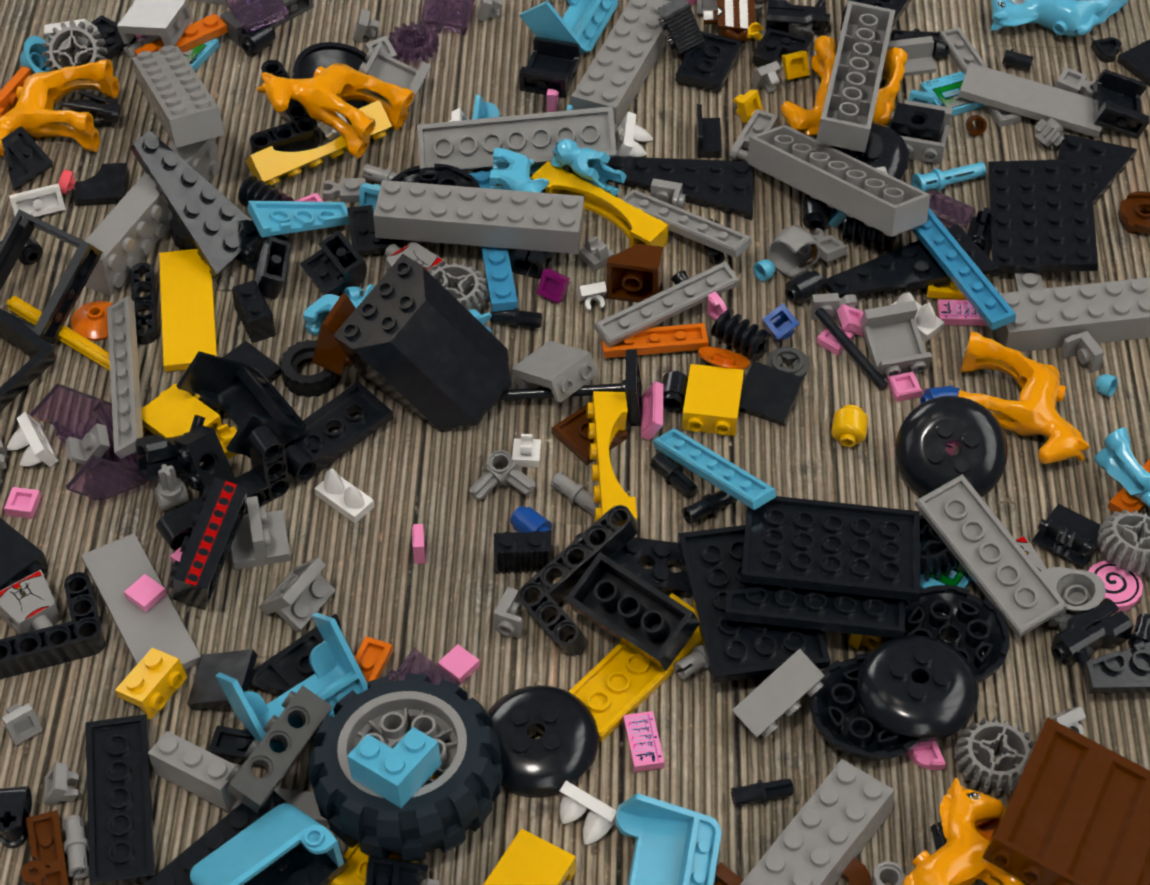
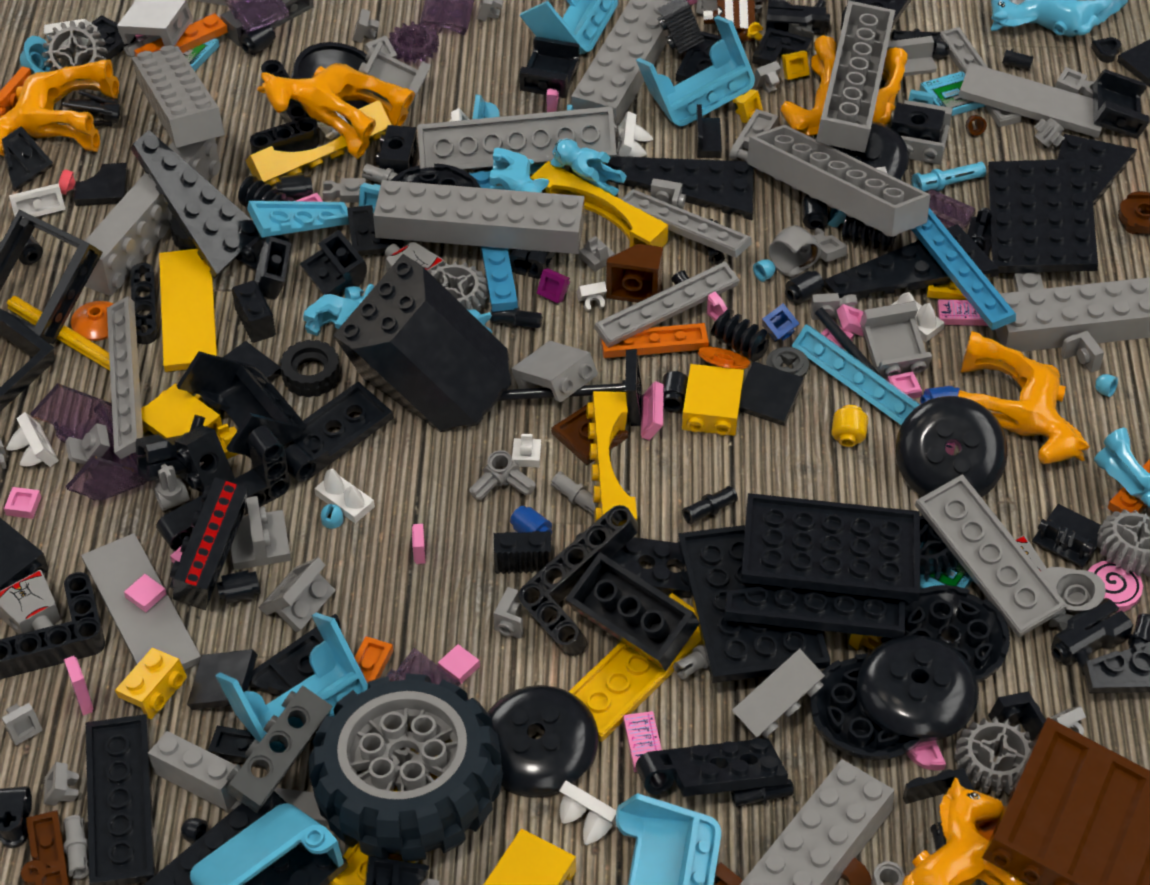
(79, 685): none -> bright pink tile
(193, 829): none -> black hinge
(238, 586): none -> black brick
(295, 186): none -> black brick
(328, 351): reddish brown slope -> none
(336, 517): none -> medium azure hinge
(396, 771): medium azure brick -> none
(397, 148): none -> black brick
(673, 474): black axle -> none
(698, 768): none -> black hinge
(711, 87): none -> medium azure windscreen
(714, 469): medium azure tile -> none
(855, 374): none -> medium azure plate
(924, 788): none -> black bracket
(1021, 708): none -> black bracket

